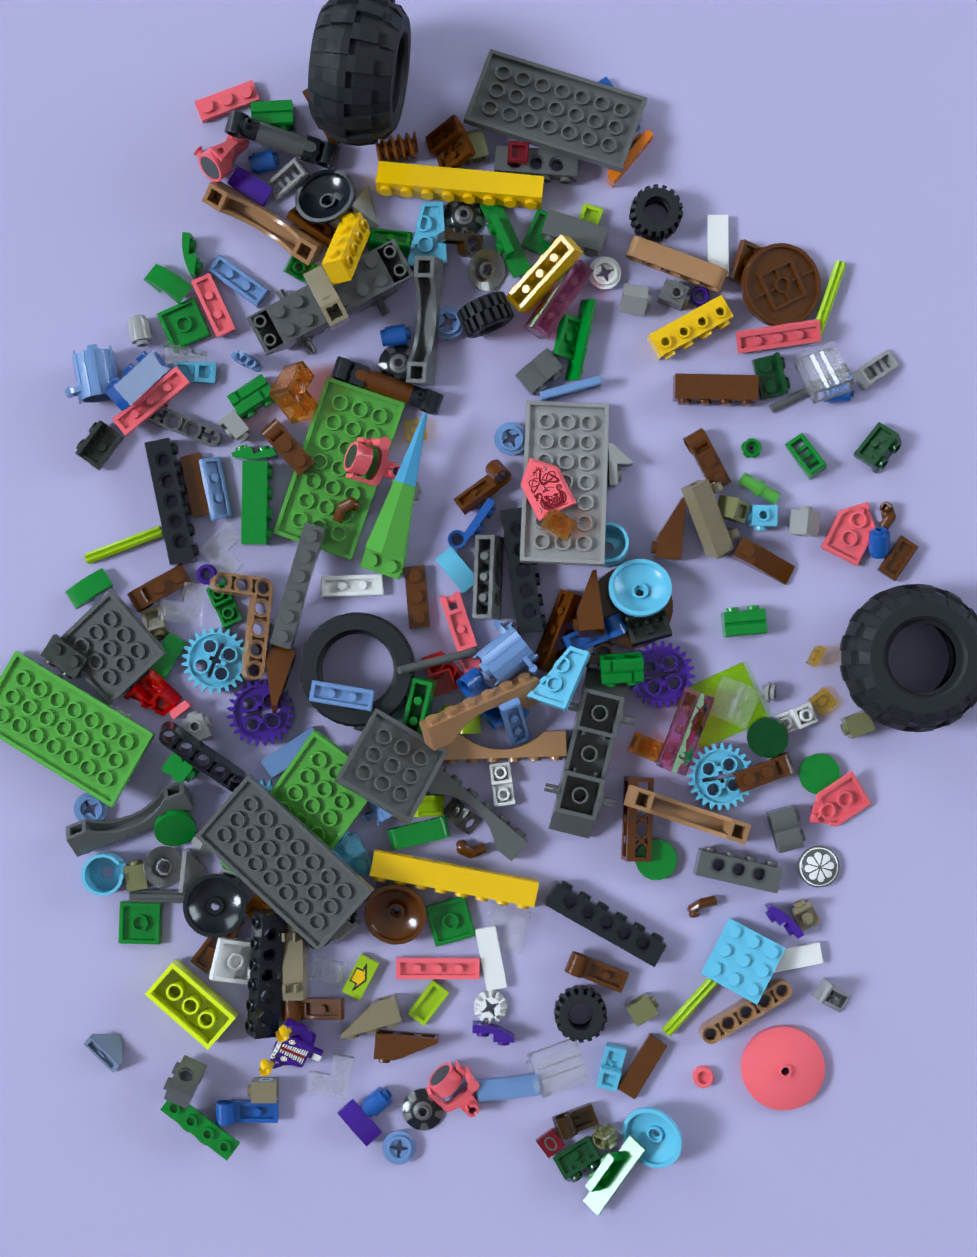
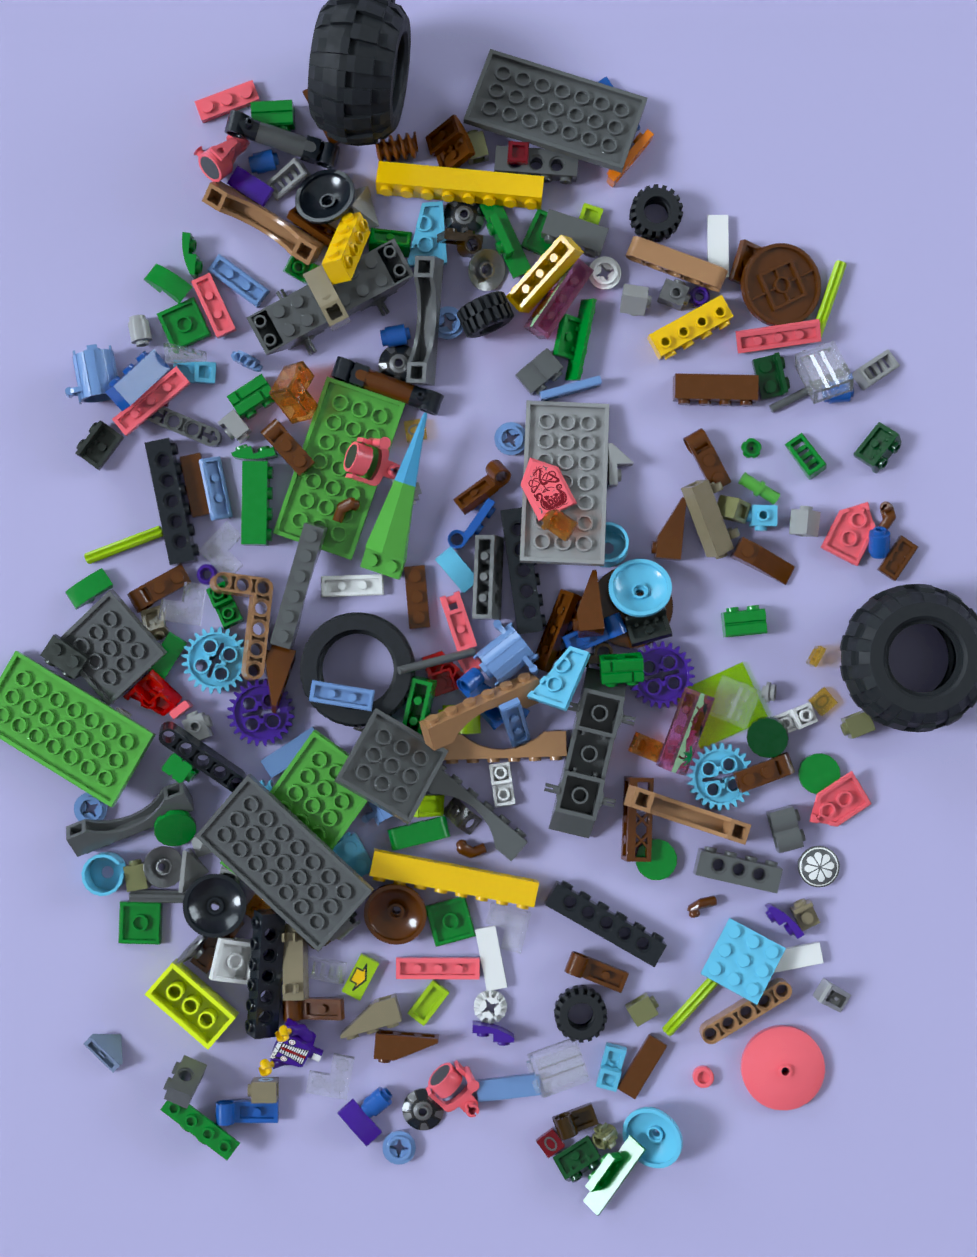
(193, 950): none -> flat silver dish

